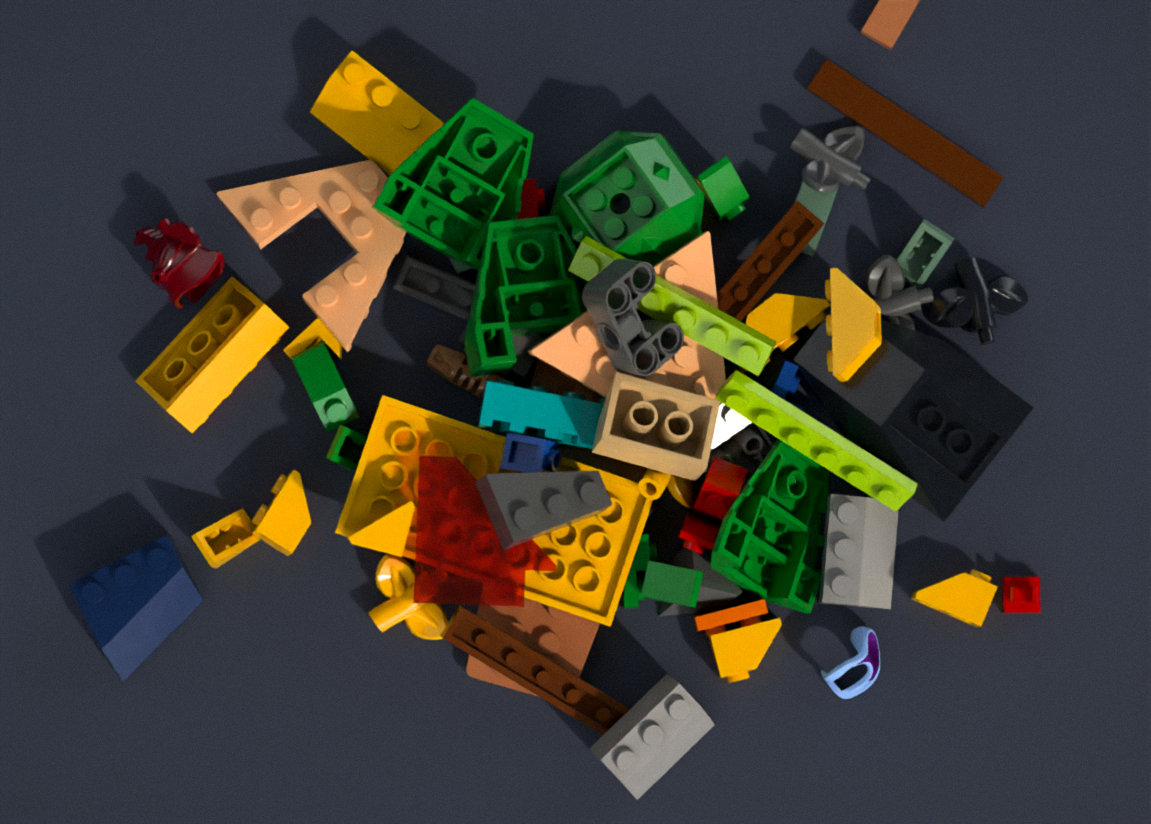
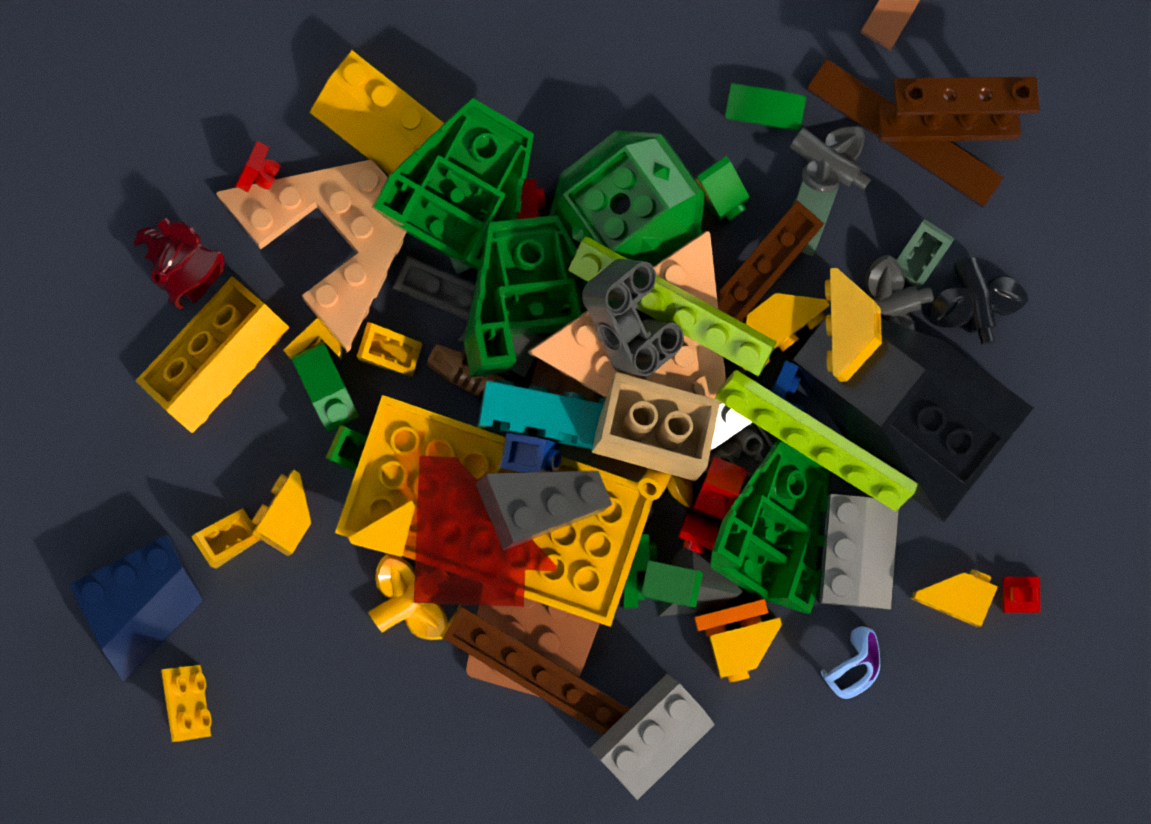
(186, 703): none -> yellow hinge
(256, 169): none -> red tile
(389, 350): none -> yellow slope
(765, 107): none -> green slope
(957, 109): none -> reddish brown fence

